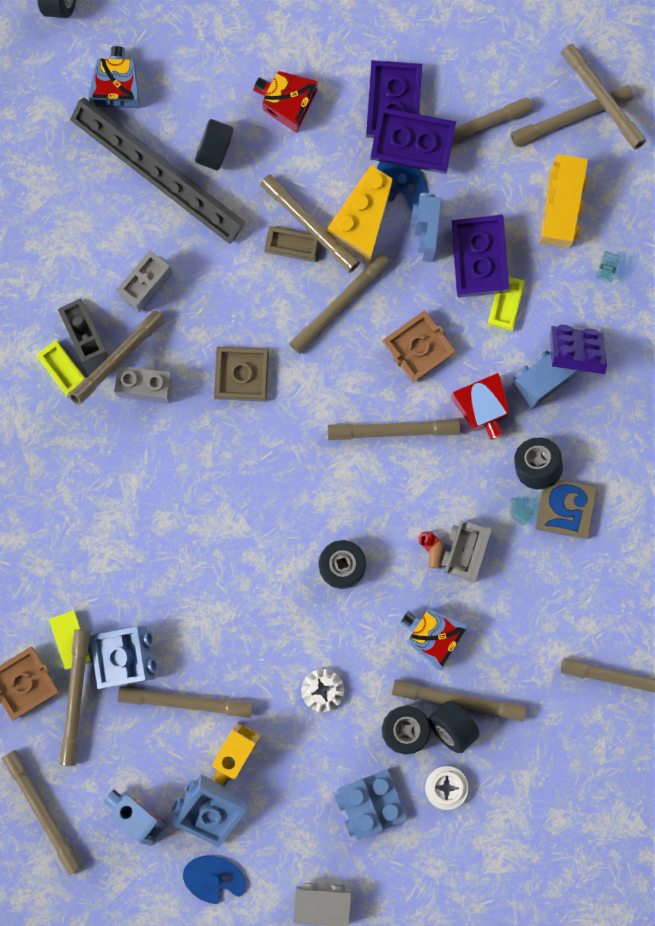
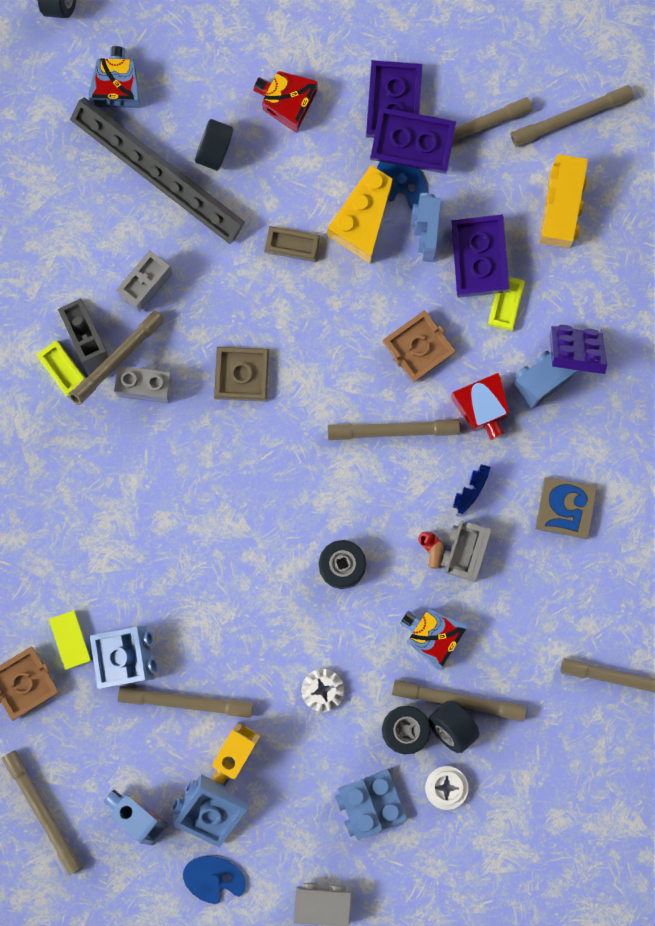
(79, 653): dark tan piece -> none
(310, 332): dark tan piece -> none
(339, 252): dark tan piece -> none
(467, 497): none -> clear blue slope
(520, 510): clear light blue piece -> none
(538, 453): black wheel -> none
(607, 267): clear light blue piece -> none
(626, 127): dark tan piece -> none

